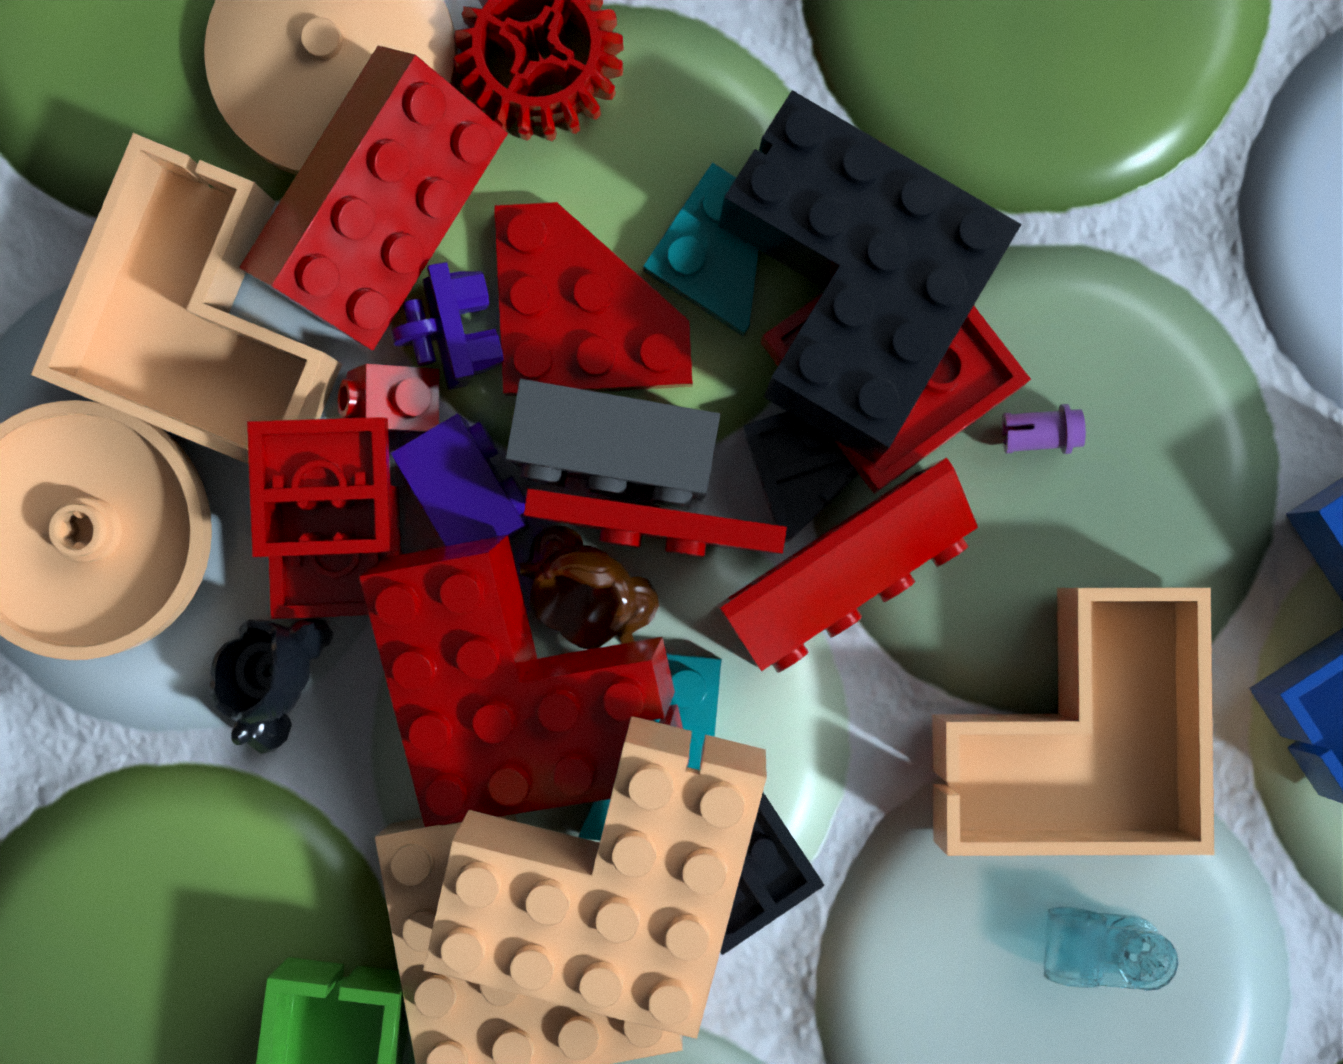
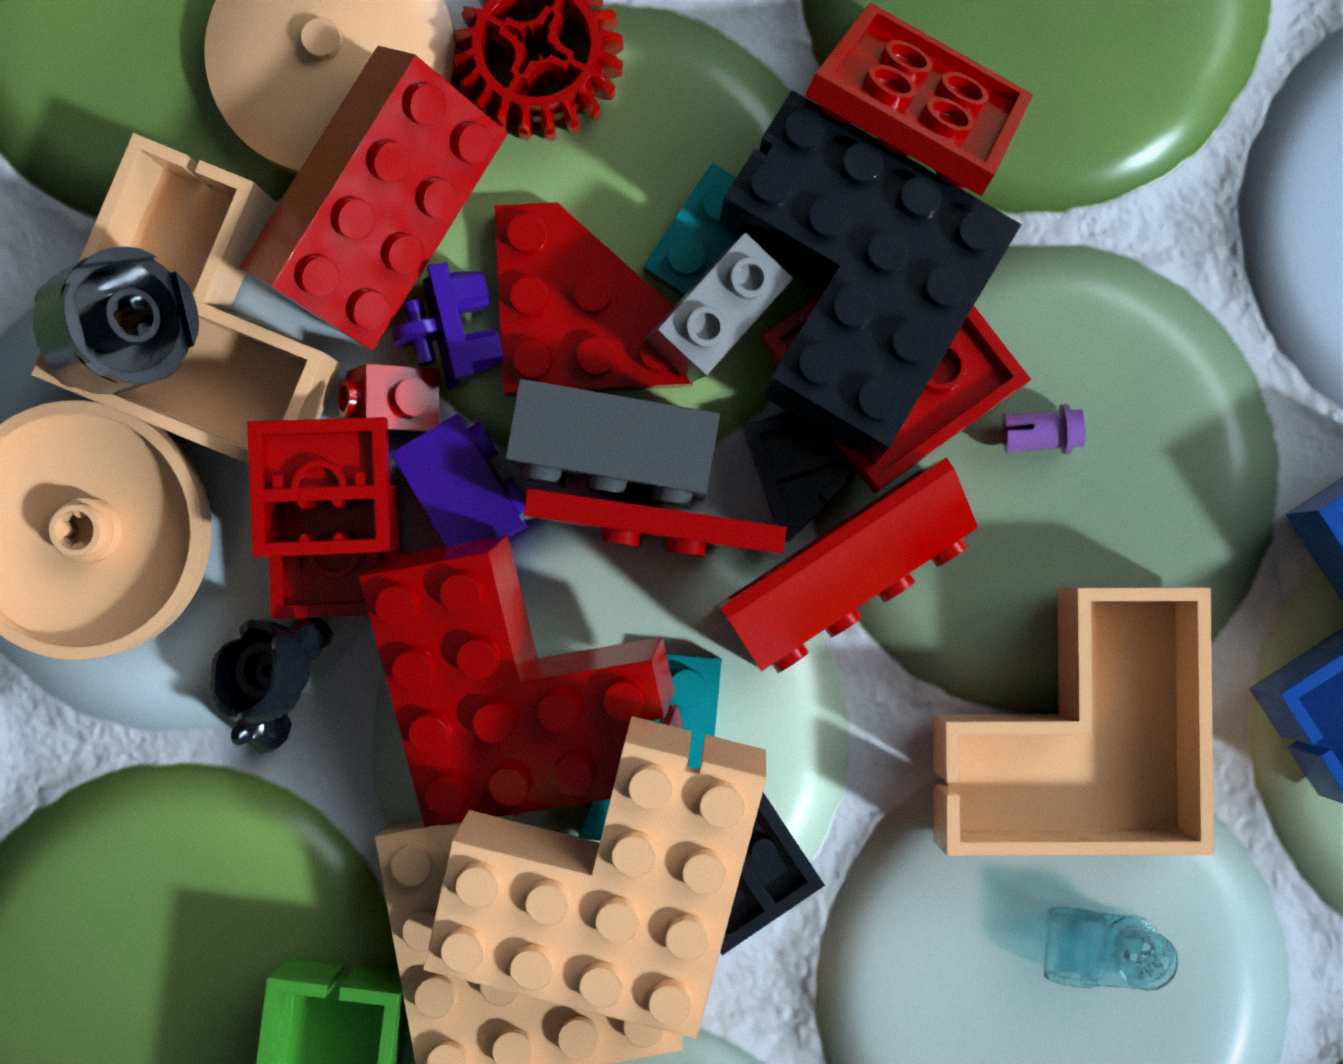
(79, 330): none -> black brick
(585, 590): reddish brown hair -> none
(718, 308): none -> light grey brick
(920, 98): none -> red plate

